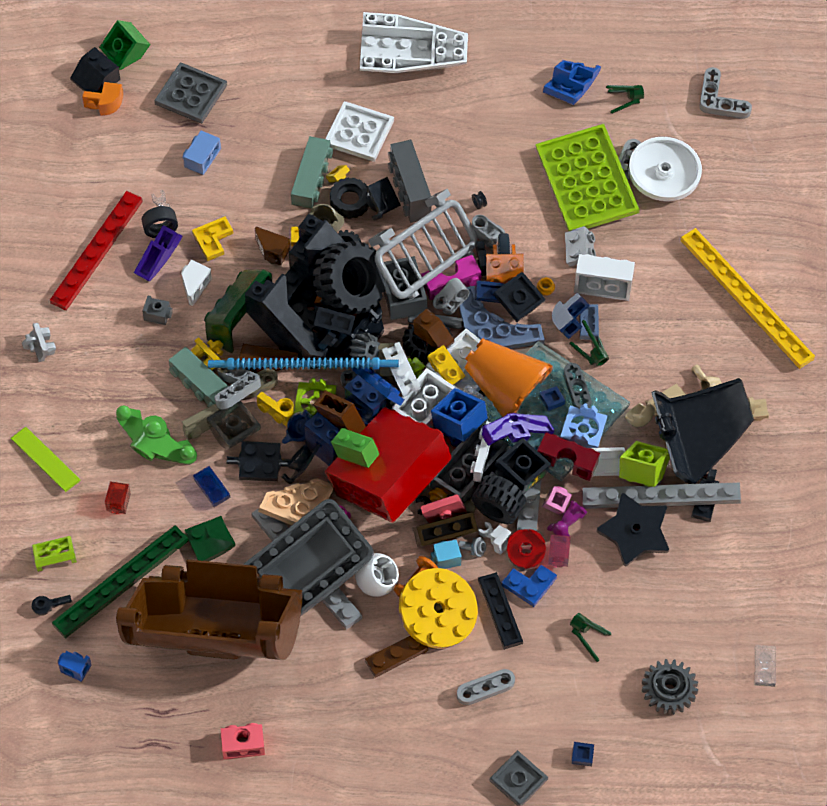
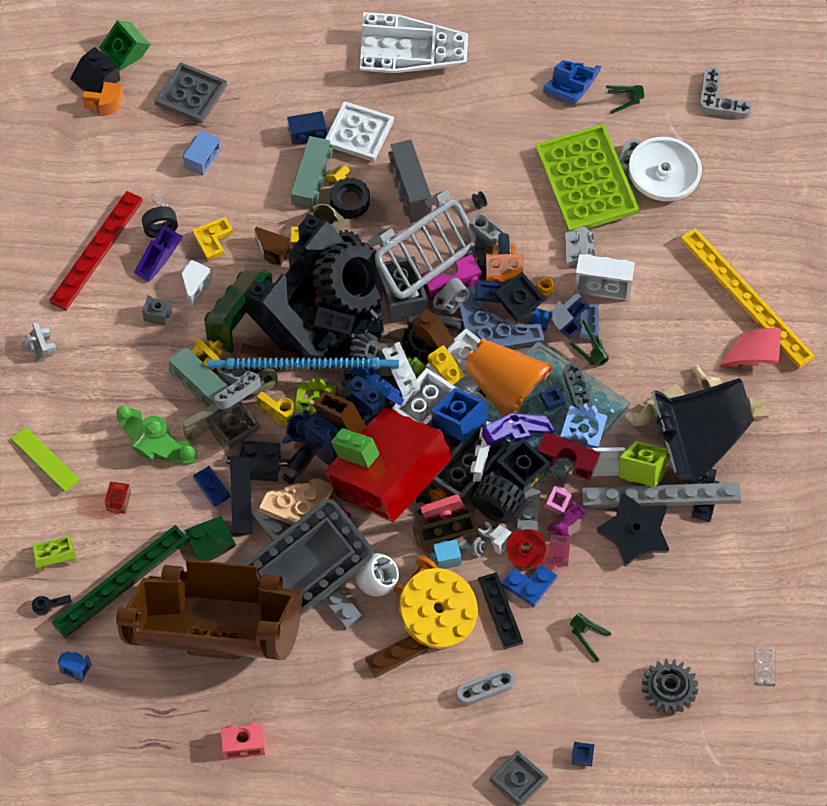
(241, 495): none -> black tile
(306, 125): none -> dark blue brick
(381, 197): black hat -> none
(540, 317): none -> blue tile
(754, 348): none -> coral slope

